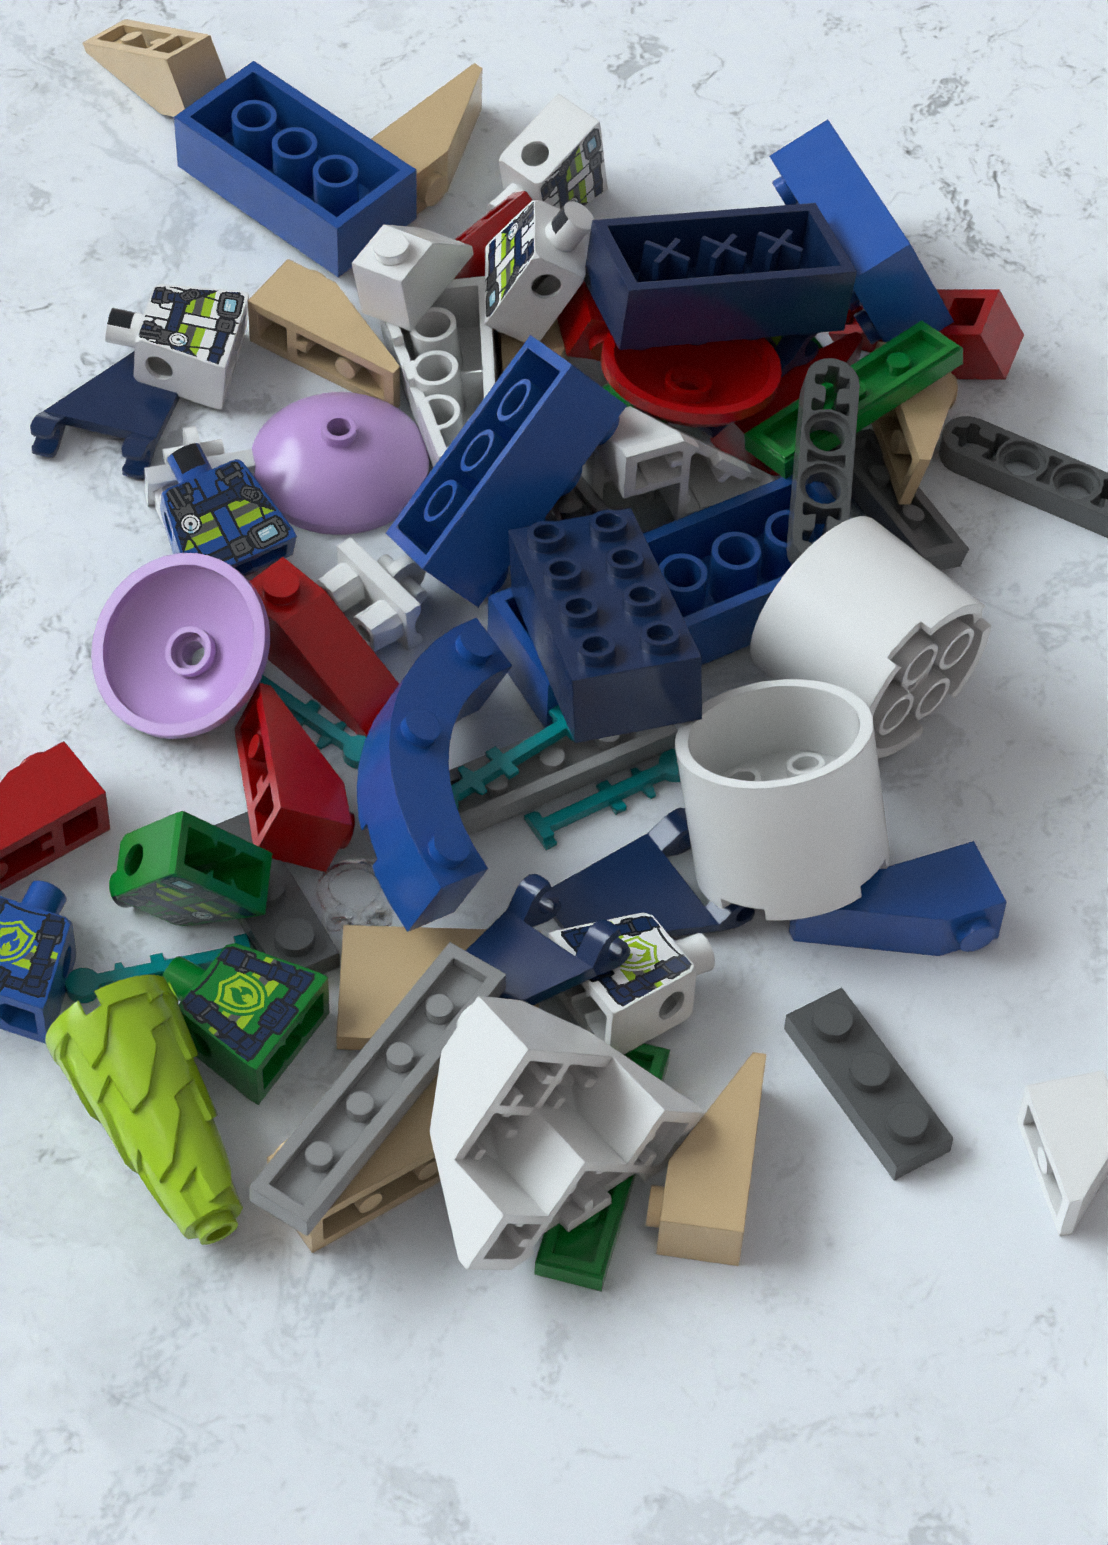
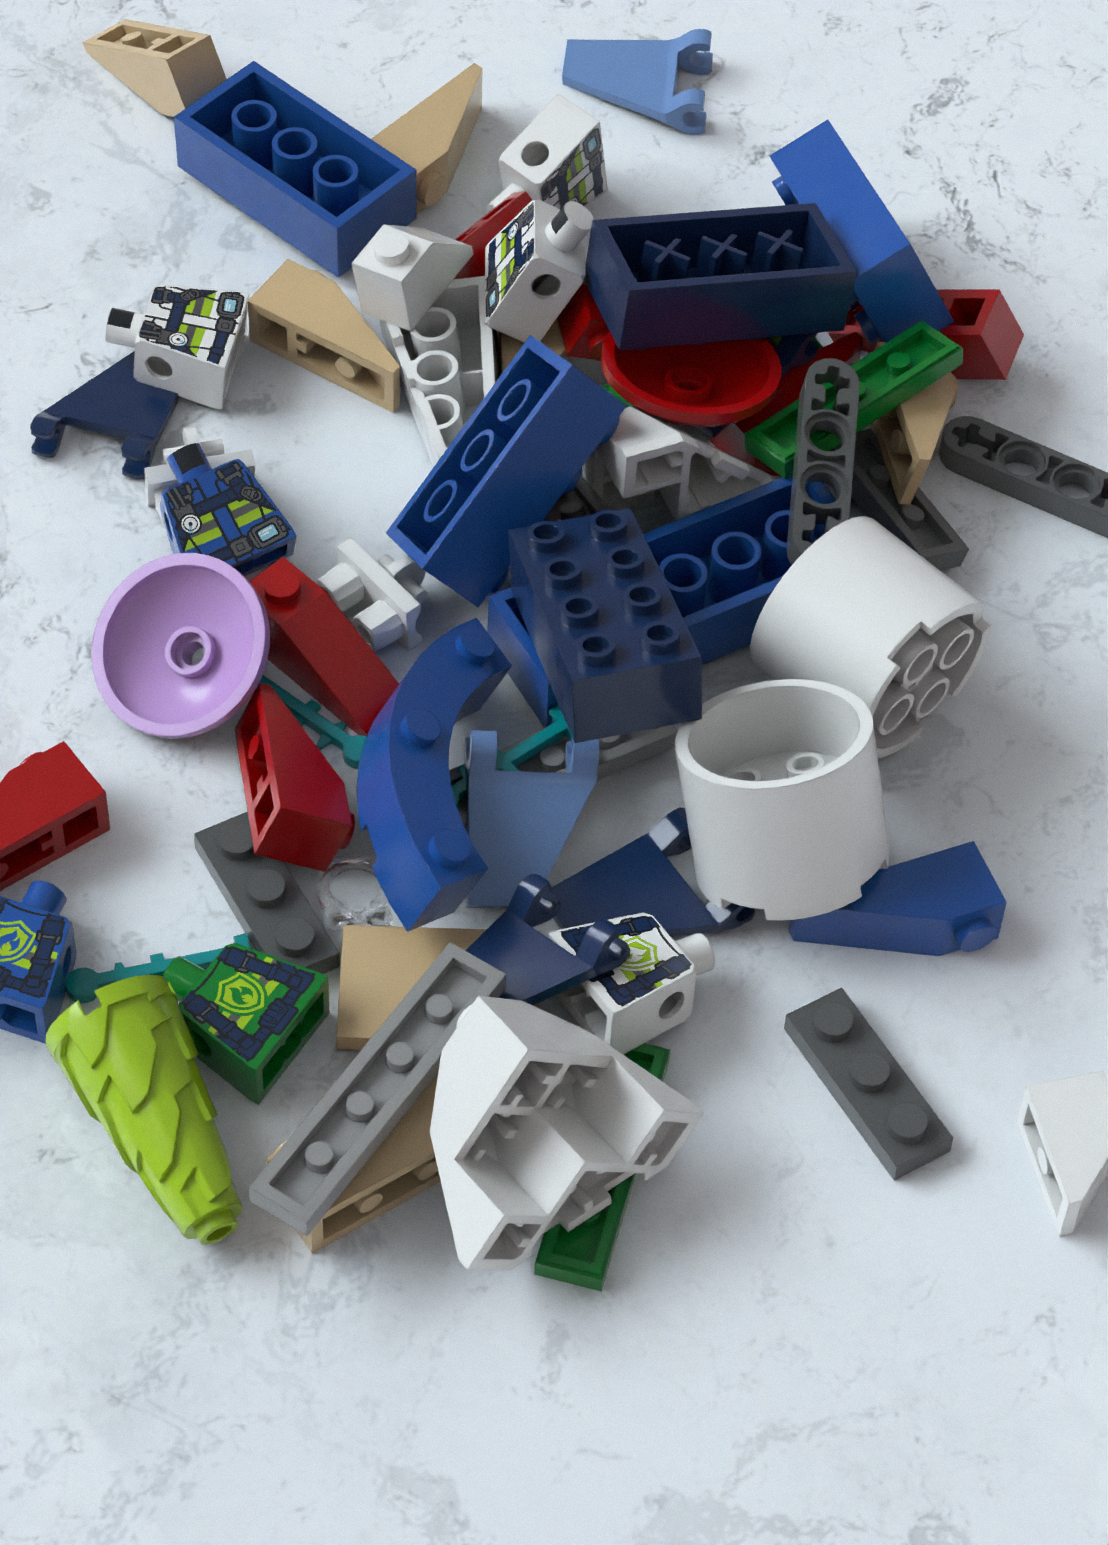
(190, 872): green torso -> none
(340, 462): lavender dish -> none
(521, 816): none -> medium blue flag
(606, 796): teal piece -> none
(643, 75): none -> medium blue flag
(710, 1176): tan slope -> none

